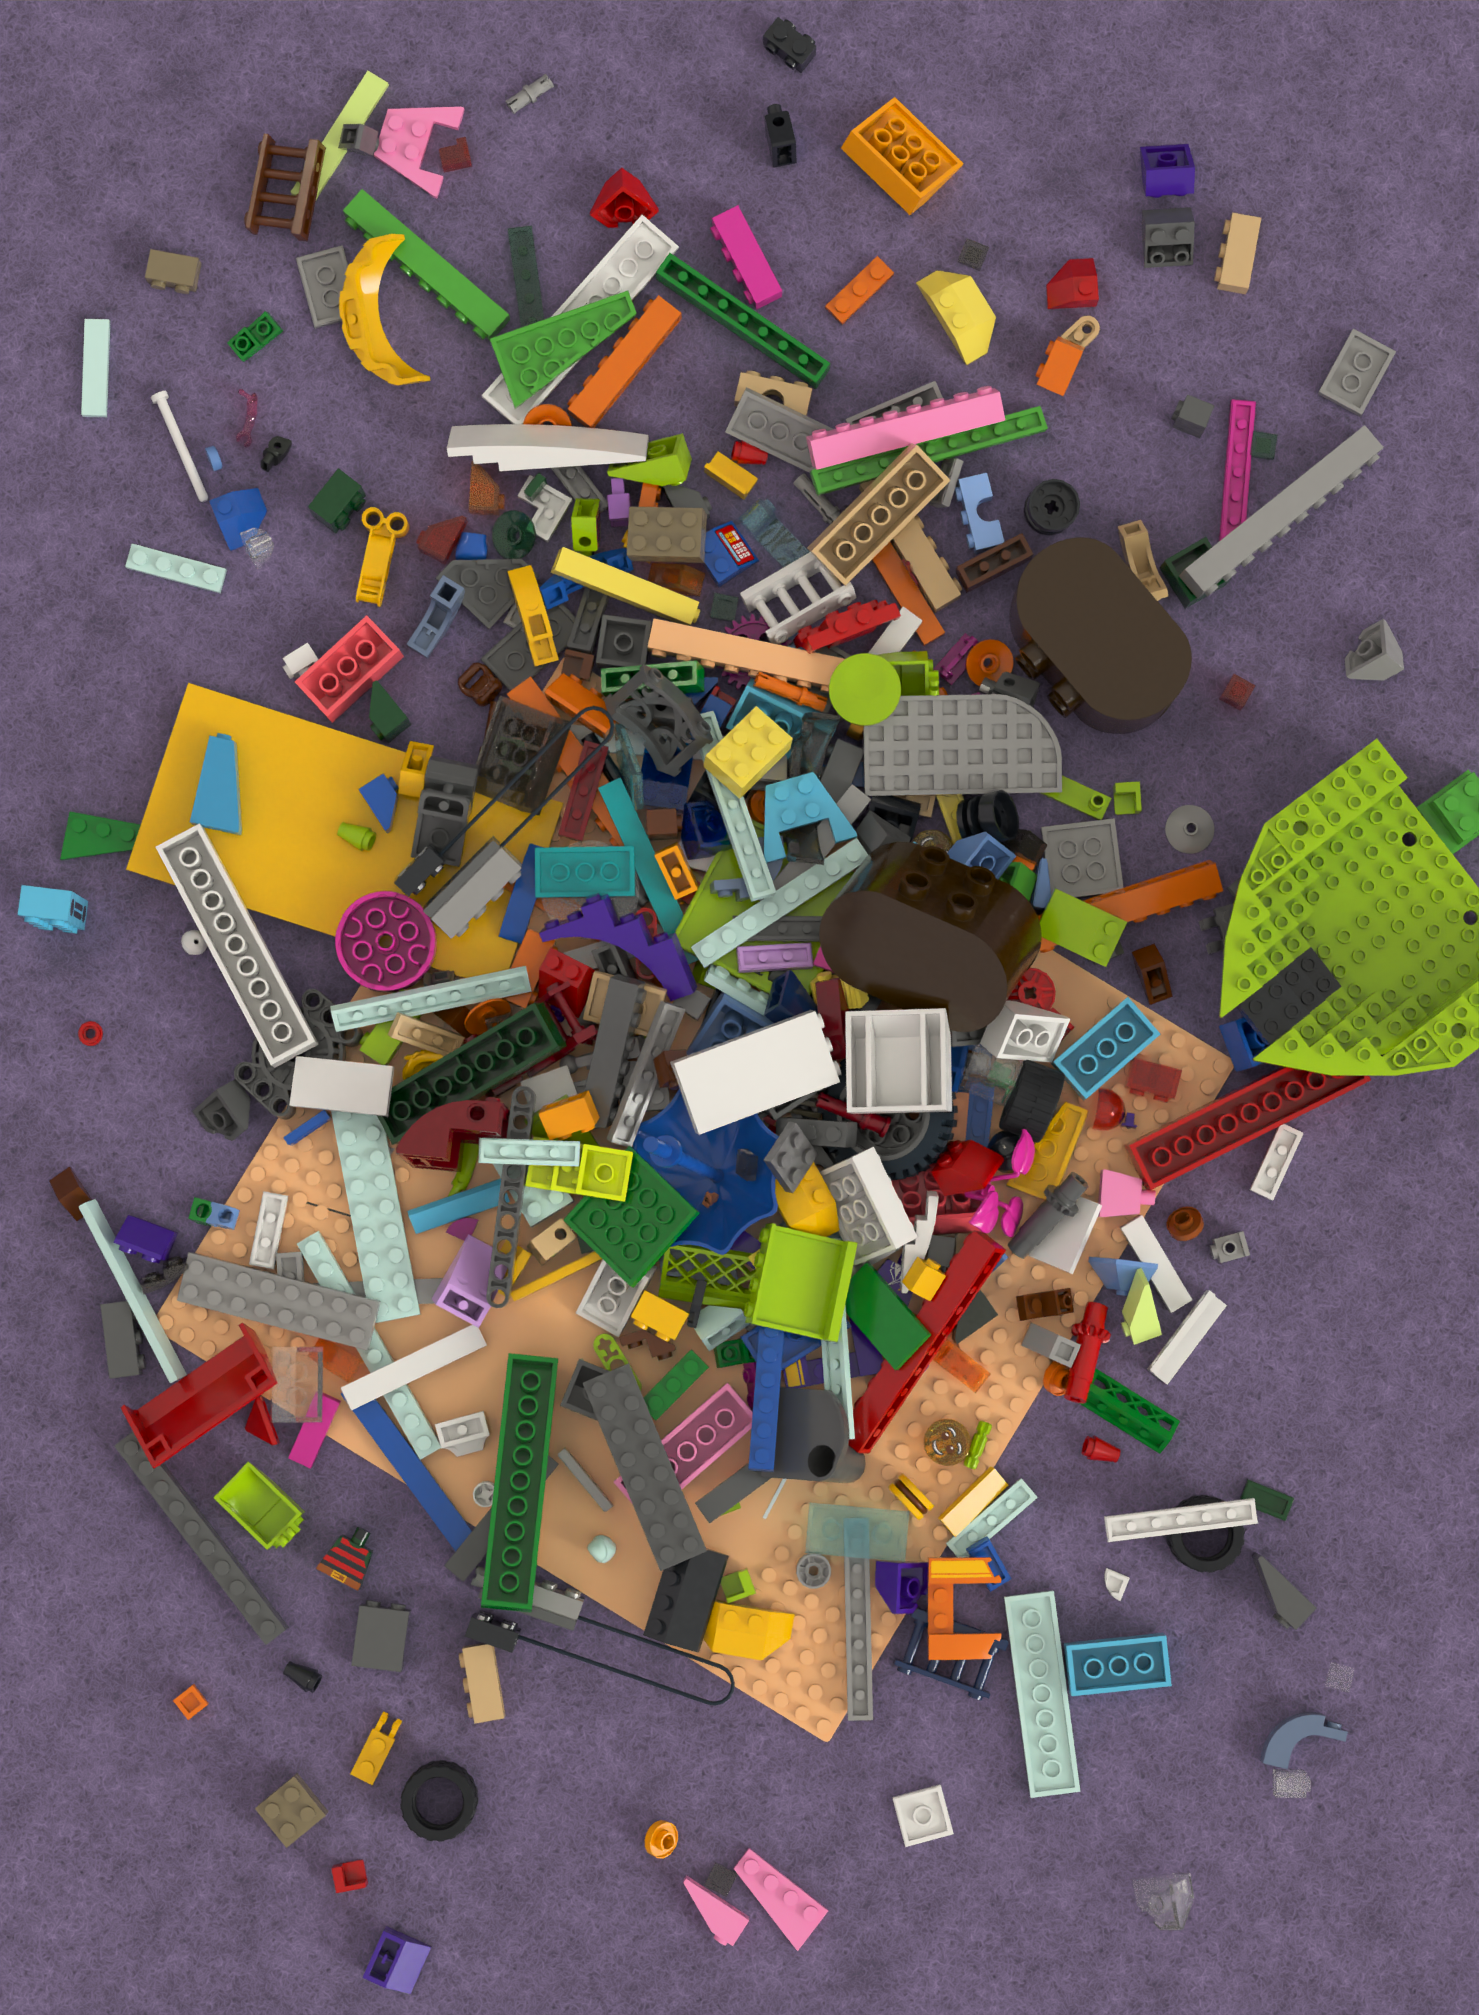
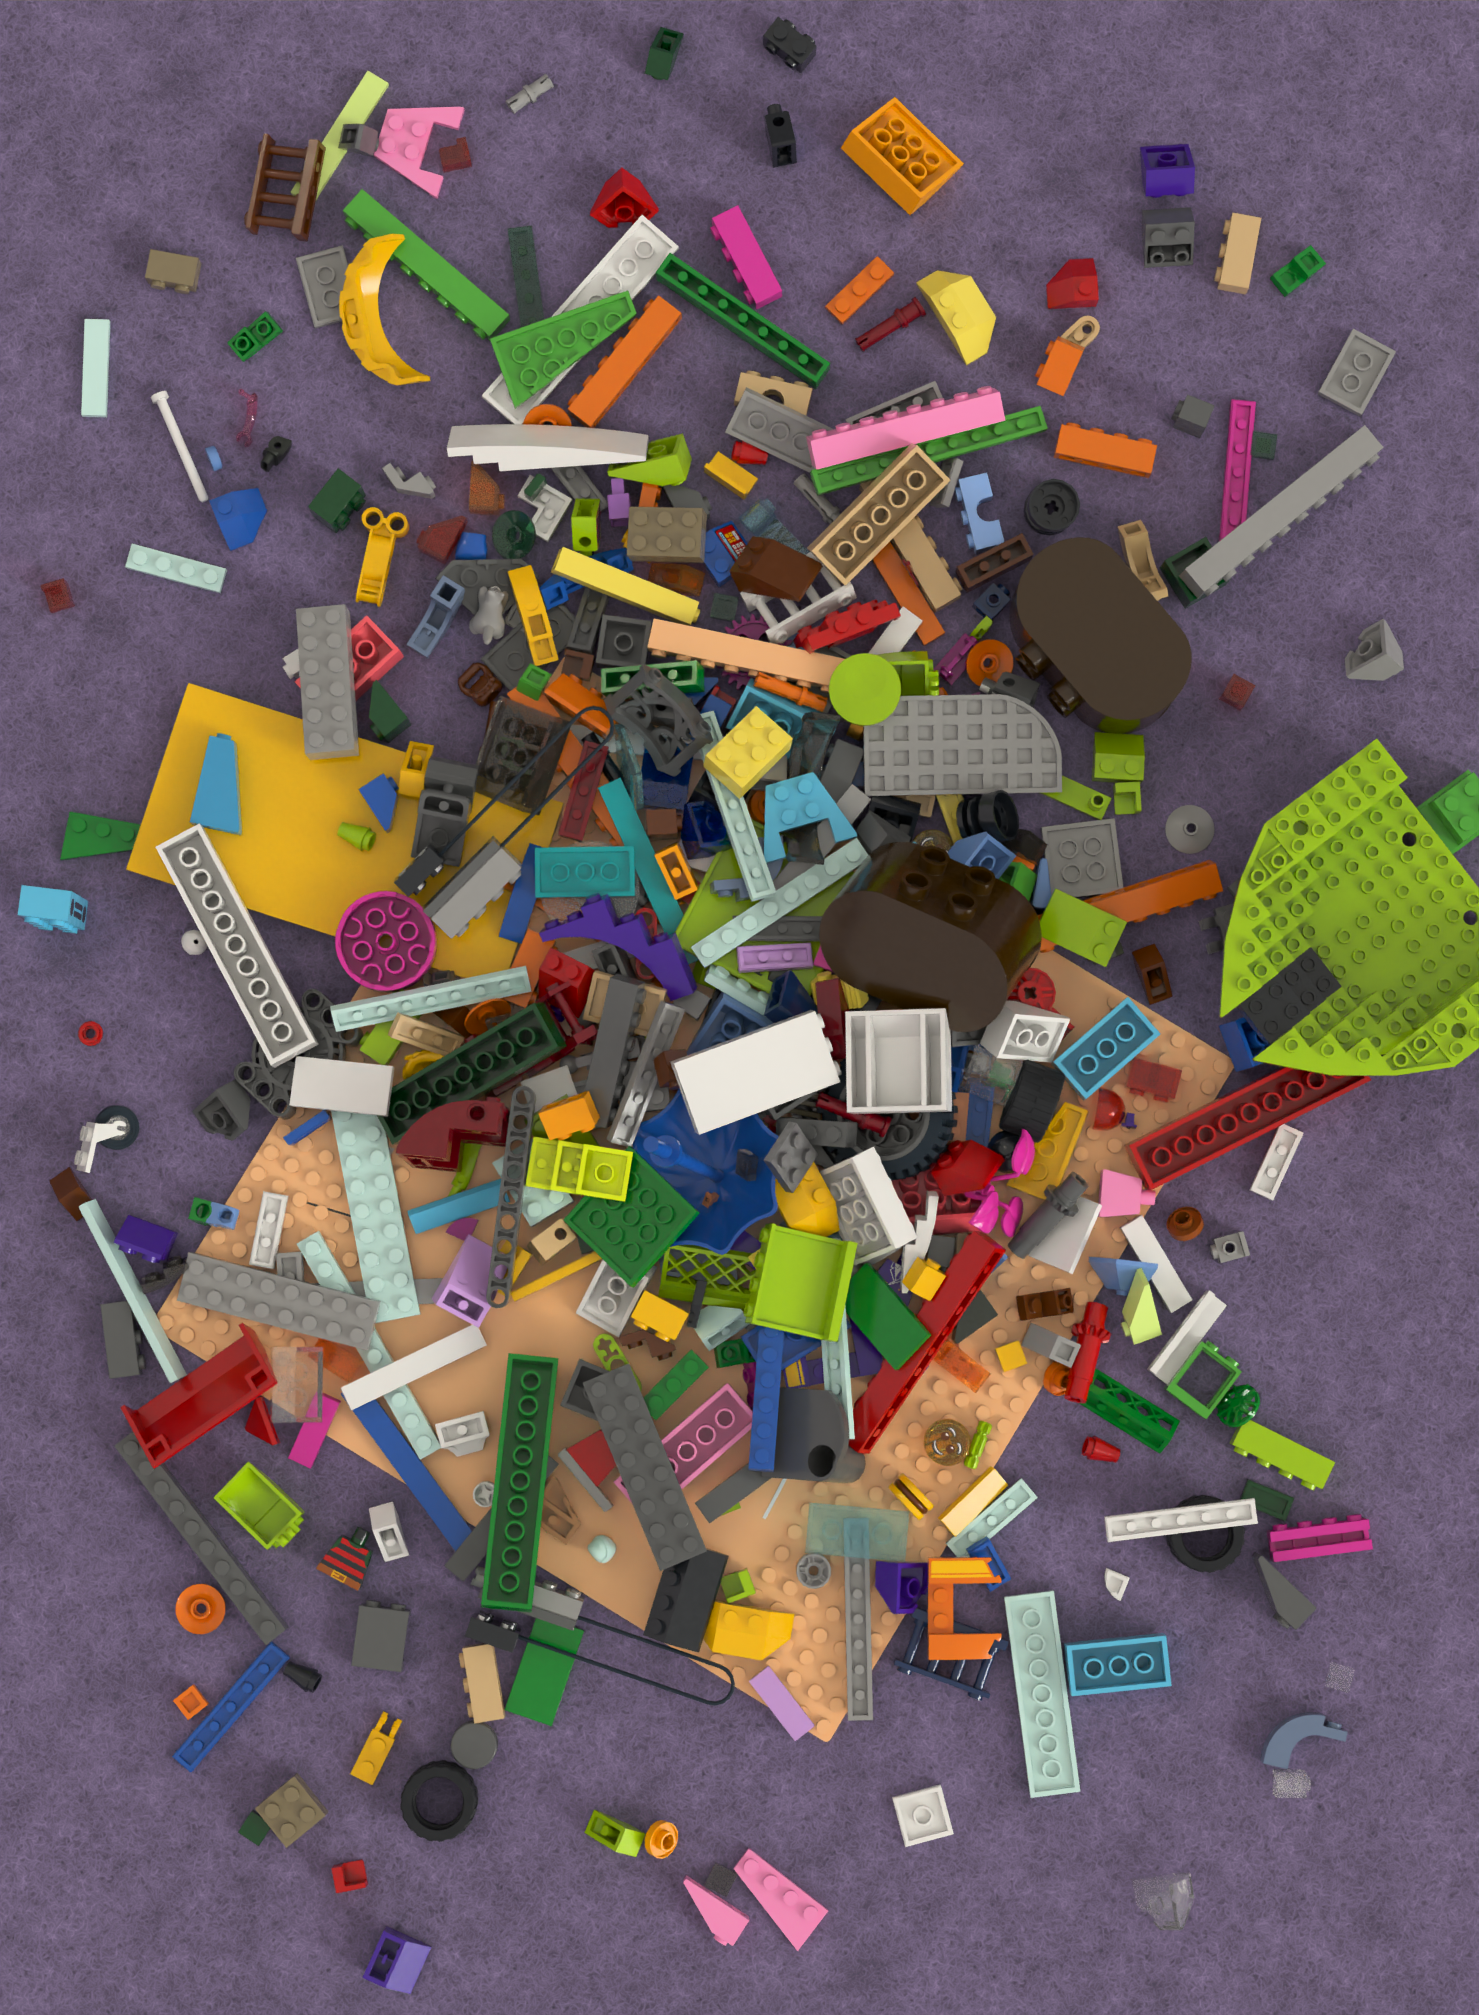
(58, 595): none -> clear red panel
(114, 1128): none -> plate
(191, 1618): none -> orange dish
(231, 1706): none -> blue tile
(254, 1828): none -> dark green tile
(257, 545): clear piece -> none
(327, 682): none -> light grey brick
(388, 1531): none -> white slope
(414, 486): none -> light grey slope
(474, 1744): none -> dark grey head
(489, 617): none -> light grey animal
(529, 1152): light aqua tile -> none
(533, 682): none -> bright green slope
(543, 1672): none -> green tile
(557, 1513): none -> medium nougat wing
(593, 1456): none -> red torso
(615, 1833): none -> lime slope
(663, 53): none -> dark green slope
(774, 570): none -> reddish brown slope
(781, 1703): none -> lavender tile
(900, 318): none -> dark red pin
(973, 254): clear smoke tile -> none
(982, 628): none -> lime tile
(985, 607): none -> dark blue brick
(1011, 1356): none -> yellow tile
(1105, 450): none -> orange brick
(1118, 758): none -> lime slope
(1228, 1363): none -> bright green window
(1238, 1405): none -> green wheel
(1282, 1453): none -> lime brick
(1297, 271): none -> green slope
(1319, 1539): none -> dark pink brick

